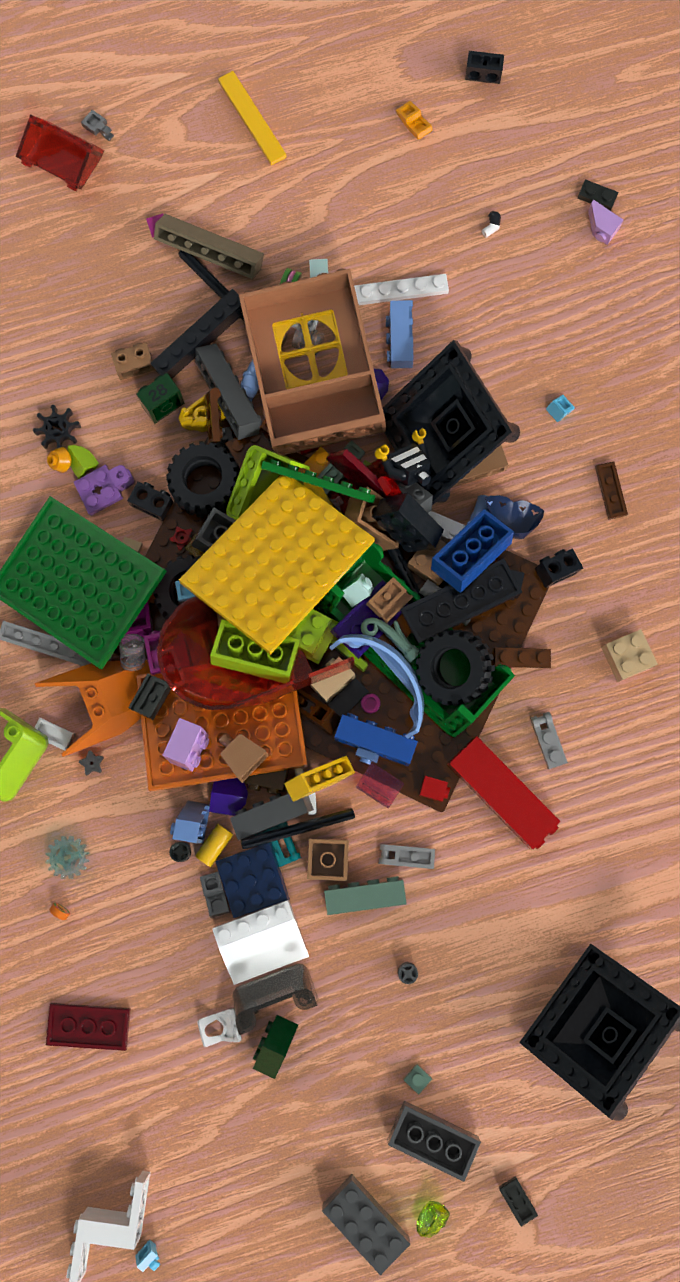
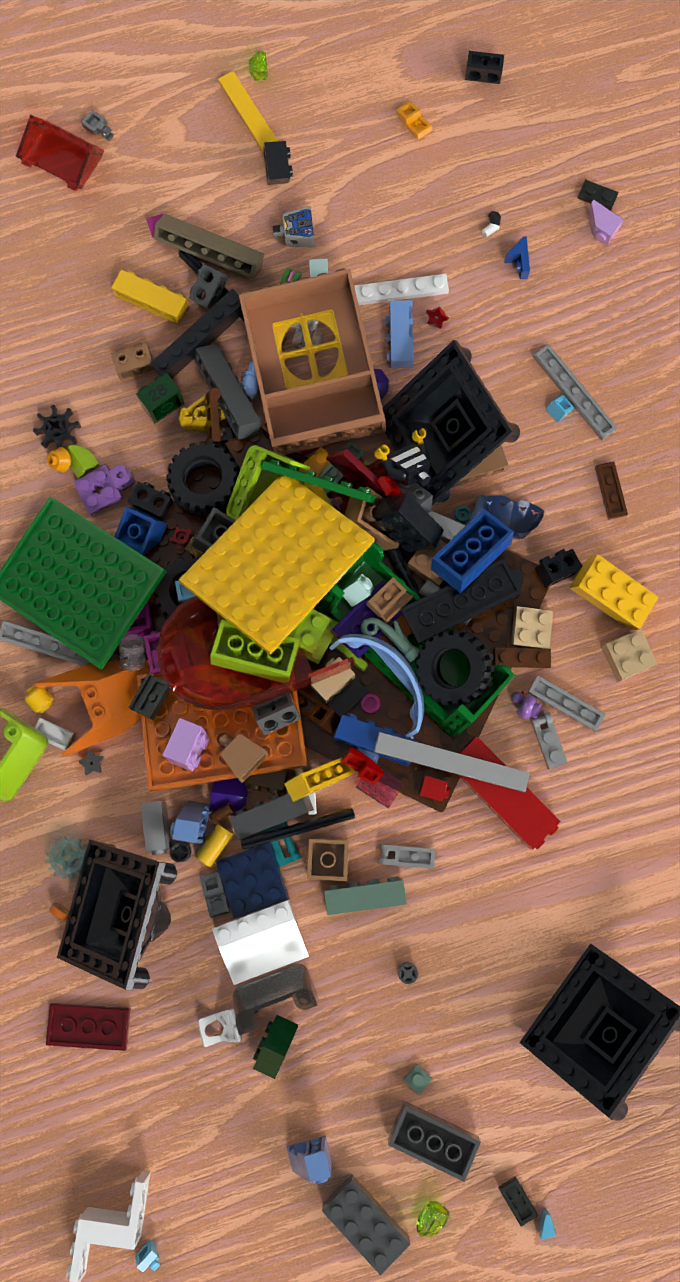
(39, 699): none -> yellow head
(116, 914): none -> black piece
(140, 530): none -> blue slope
(150, 296): none -> yellow brick
(156, 827): none -> light grey brick
(213, 288): none -> dark grey brick
(221, 813): none -> reddish brown pin
(258, 66): none -> clear neon green rock
(276, 162): none -> black brick
(276, 713): none -> dark grey brick
(297, 228): none -> torso
(311, 1160): none -> medium blue wedge
(367, 767): none -> red slope
(440, 314): none -> red plate
(451, 762): none -> light grey tile
(462, 510): none -> teal plate
(520, 256): none -> blue slope
(529, 705): none -> medium lavender animal
(531, 627): none -> tan plate
(546, 1226): none -> medium azure slope
(566, 703): none -> light grey plate
(574, 392): none -> light grey tile
(614, 592): none -> yellow brick

